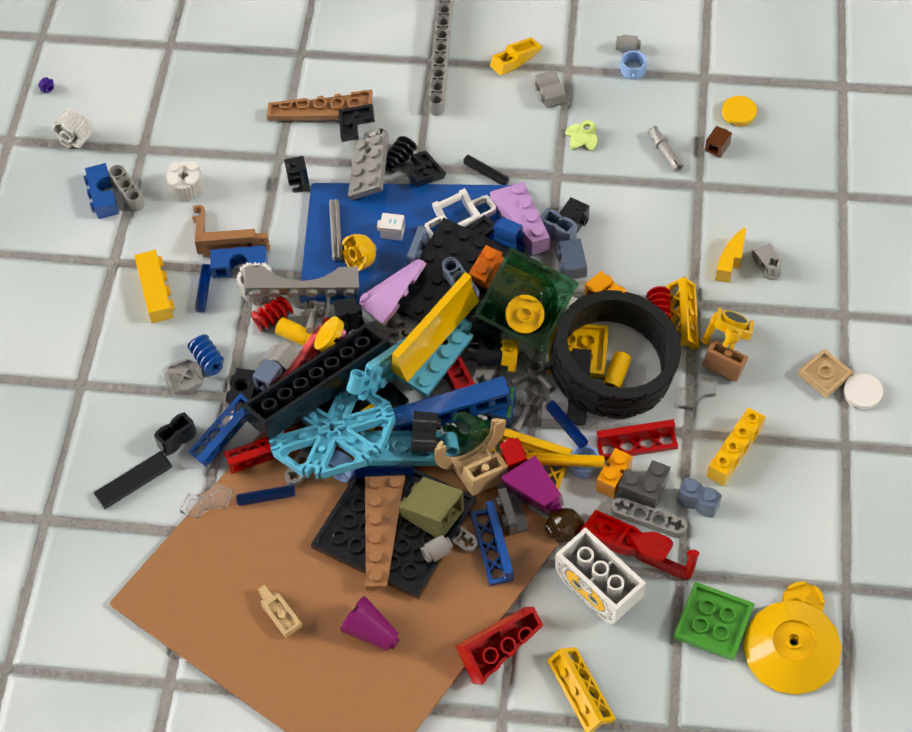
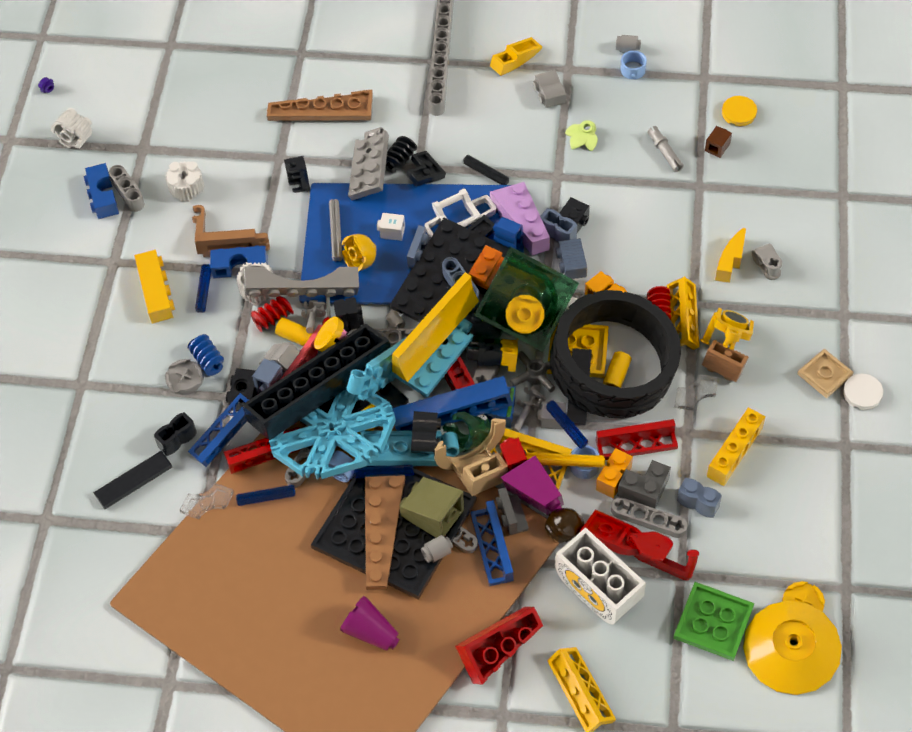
(279, 612): tan hinge -> none
(352, 117): black plate -> none
(383, 299): lavender wedge -> none

